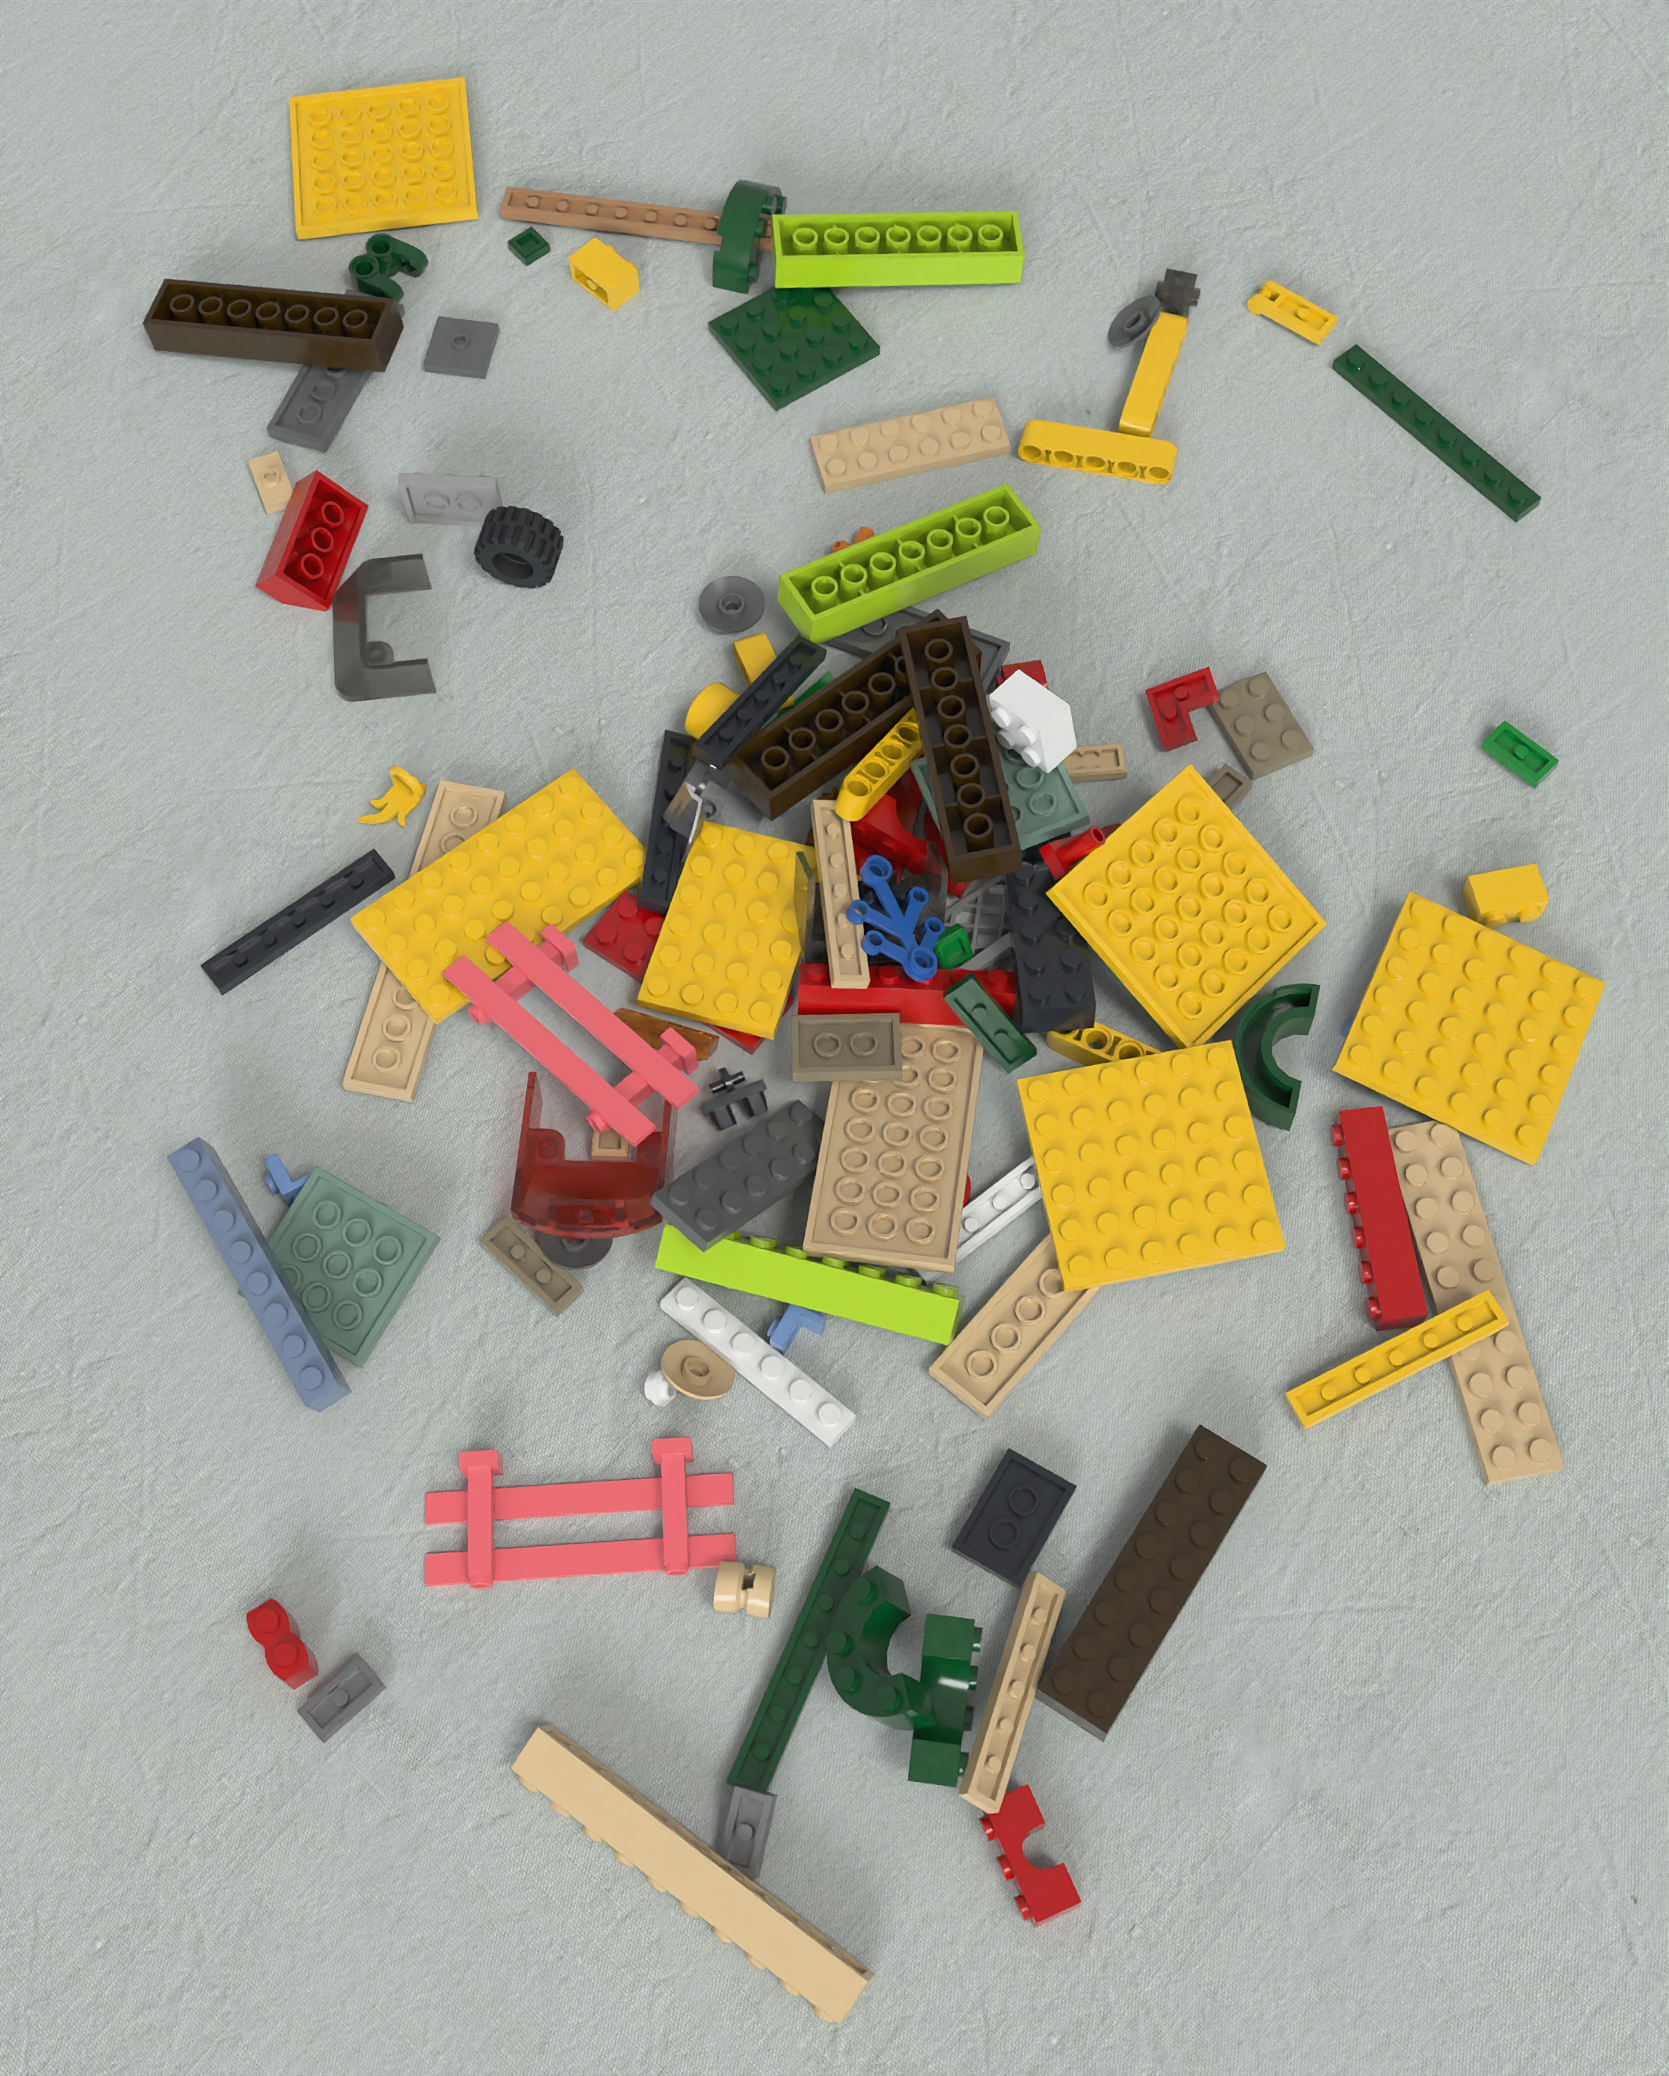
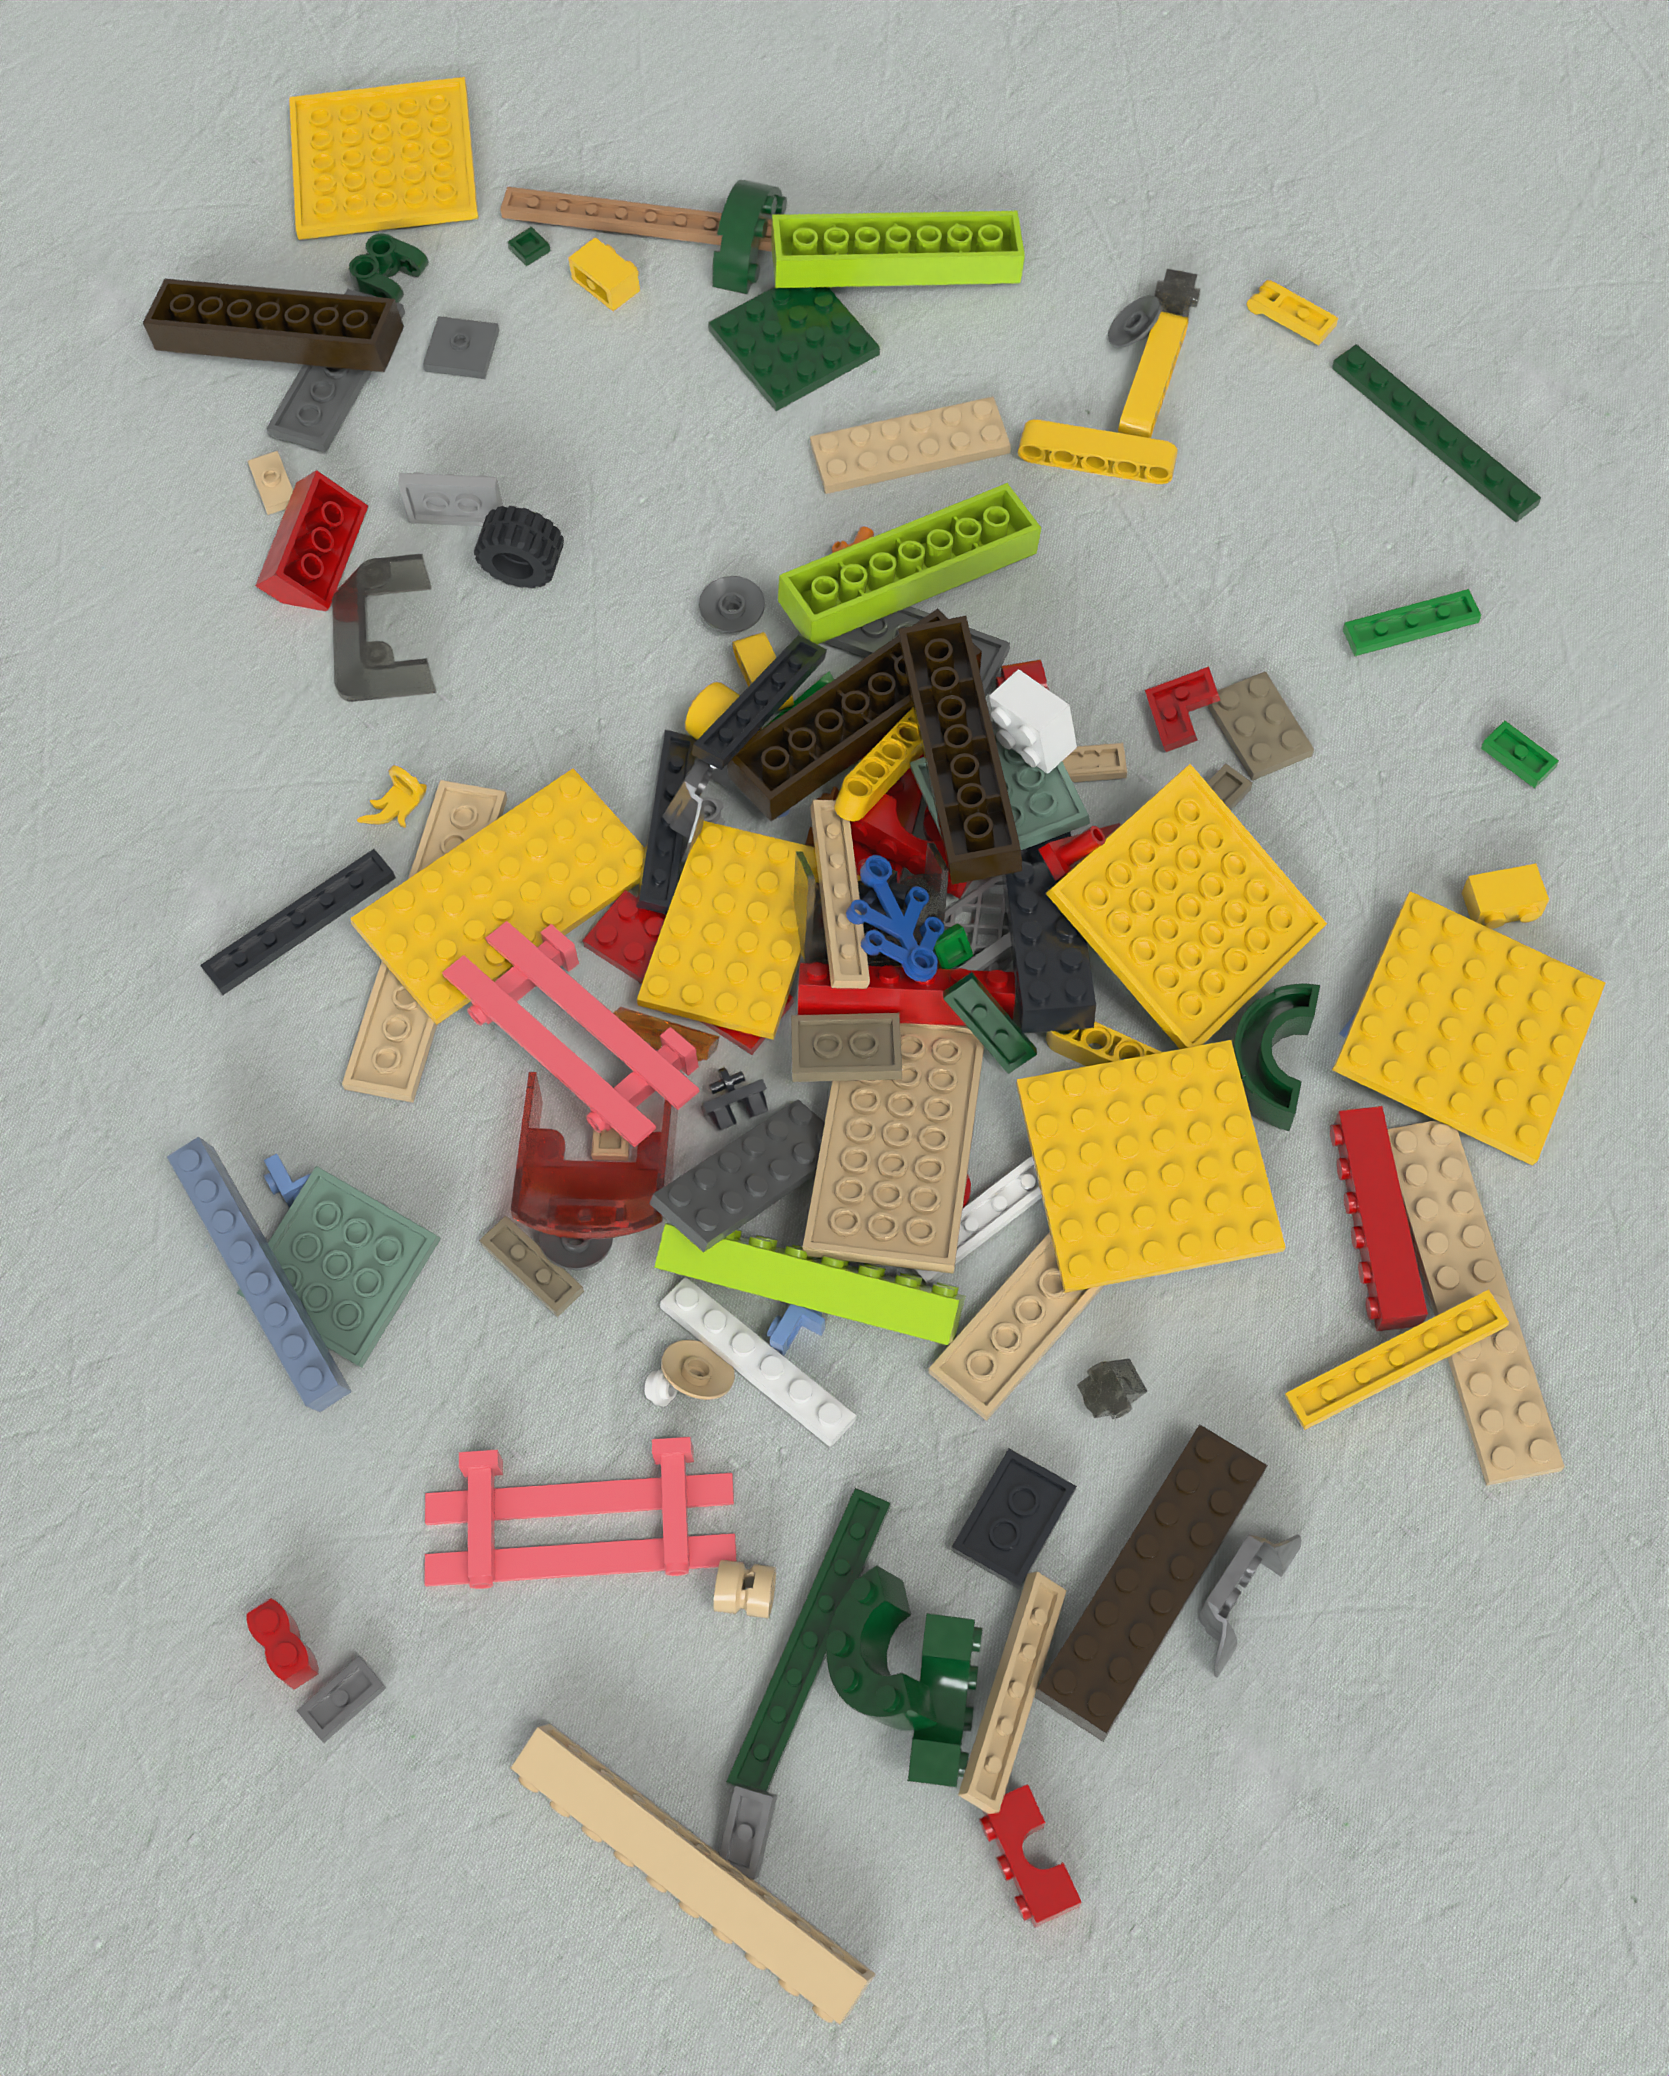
(1111, 1388): none -> clear smoke brick
(1240, 1572): none -> flat silver piece
(1411, 622): none -> green plate

